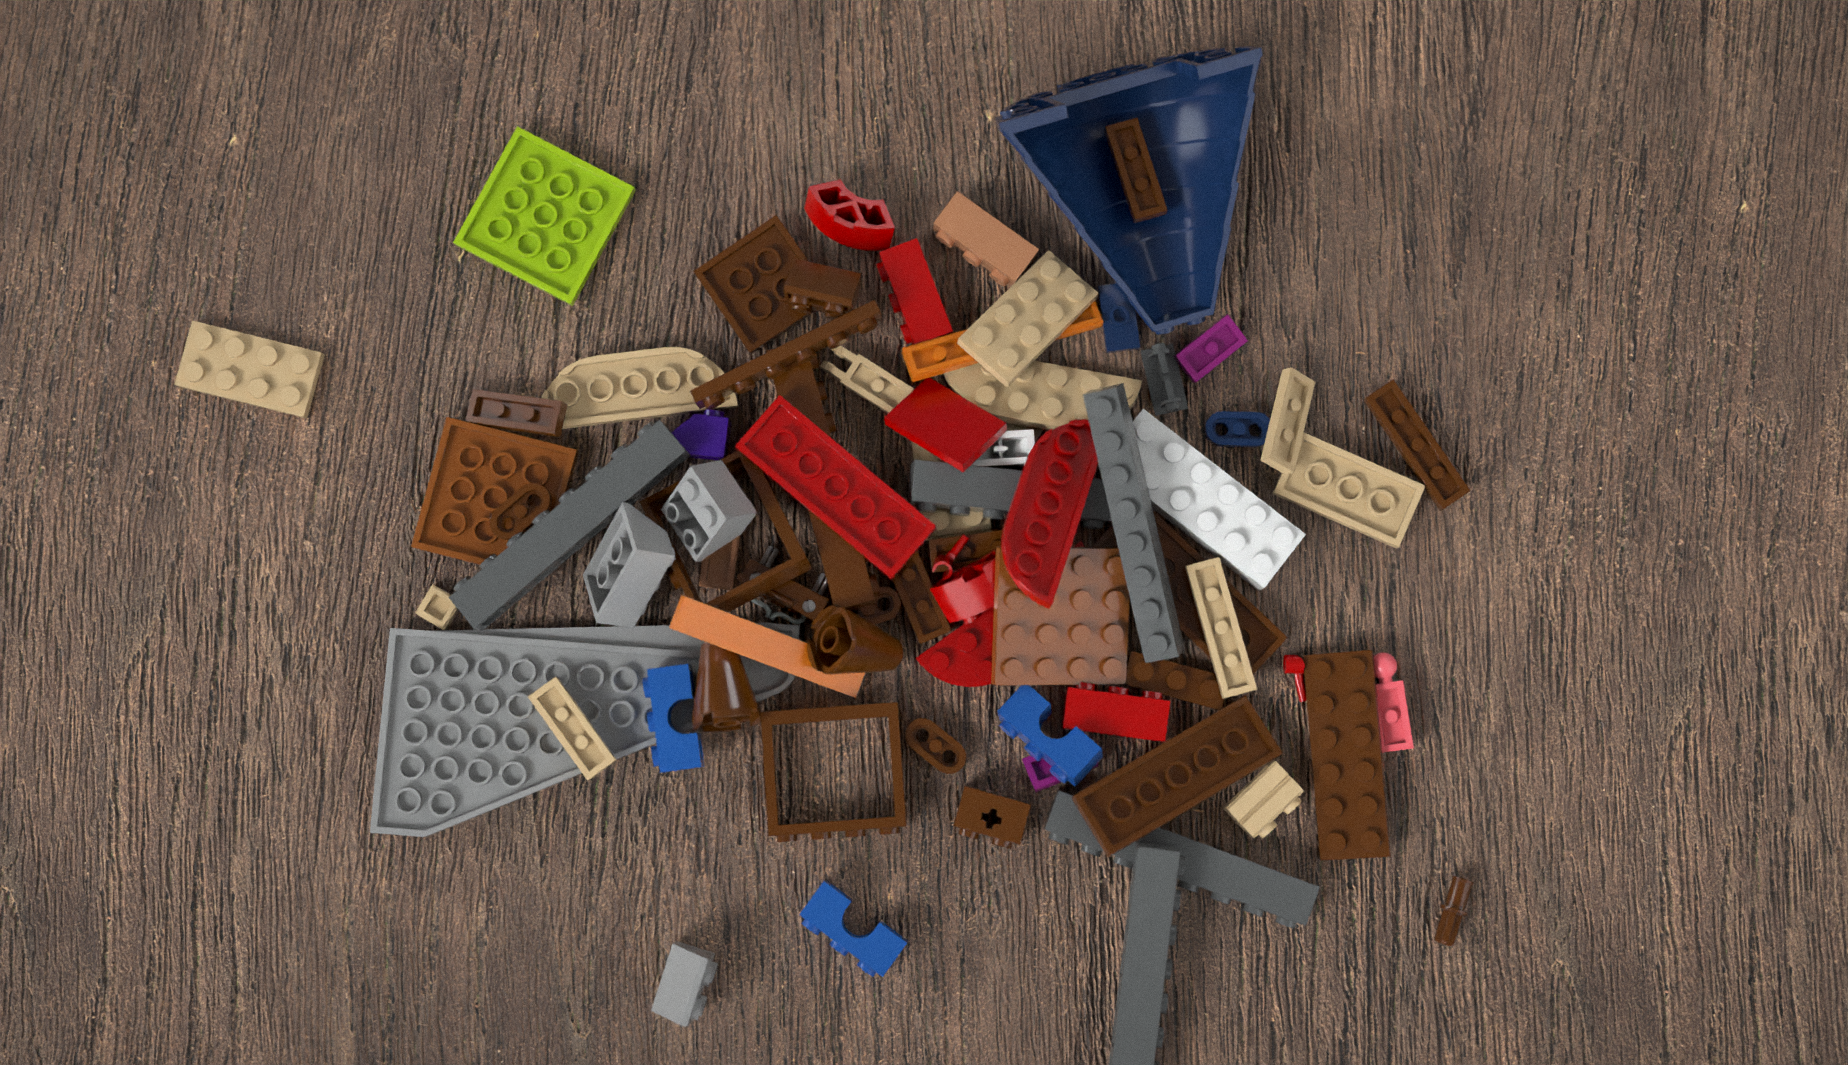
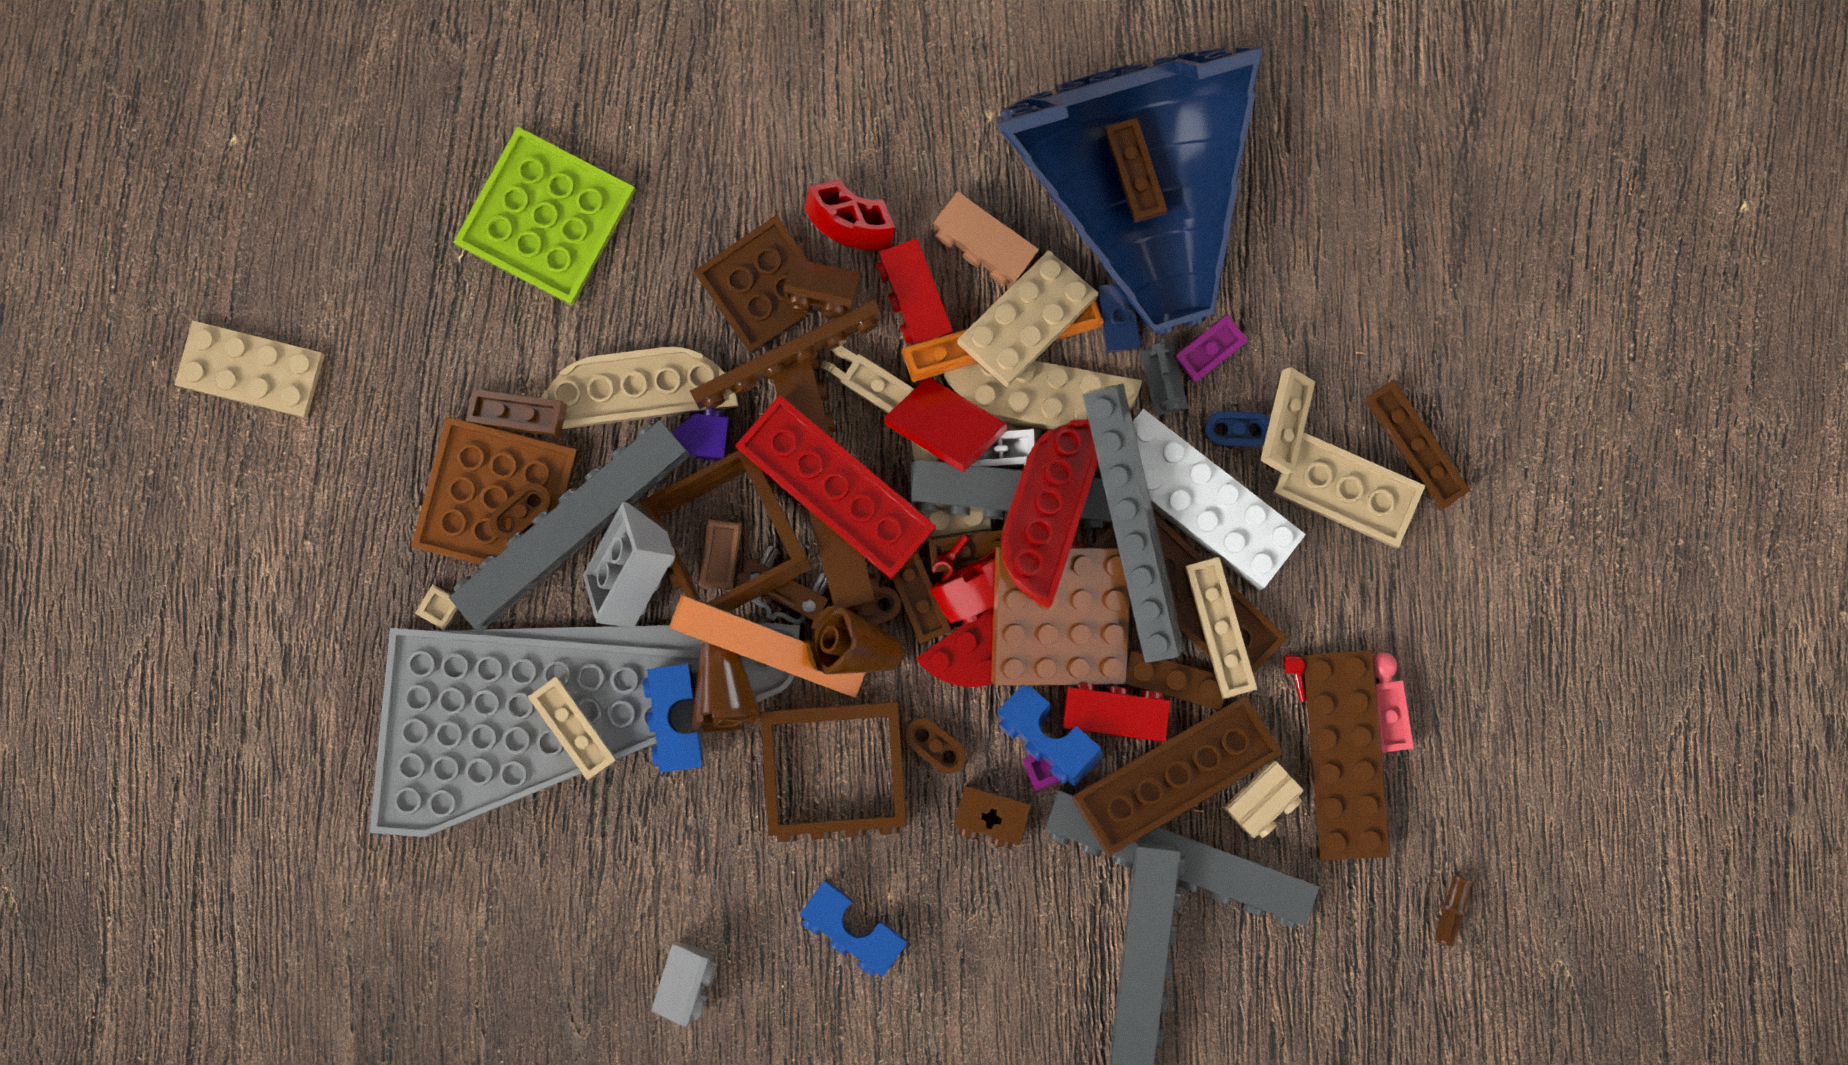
(708, 509): light grey slope -> none

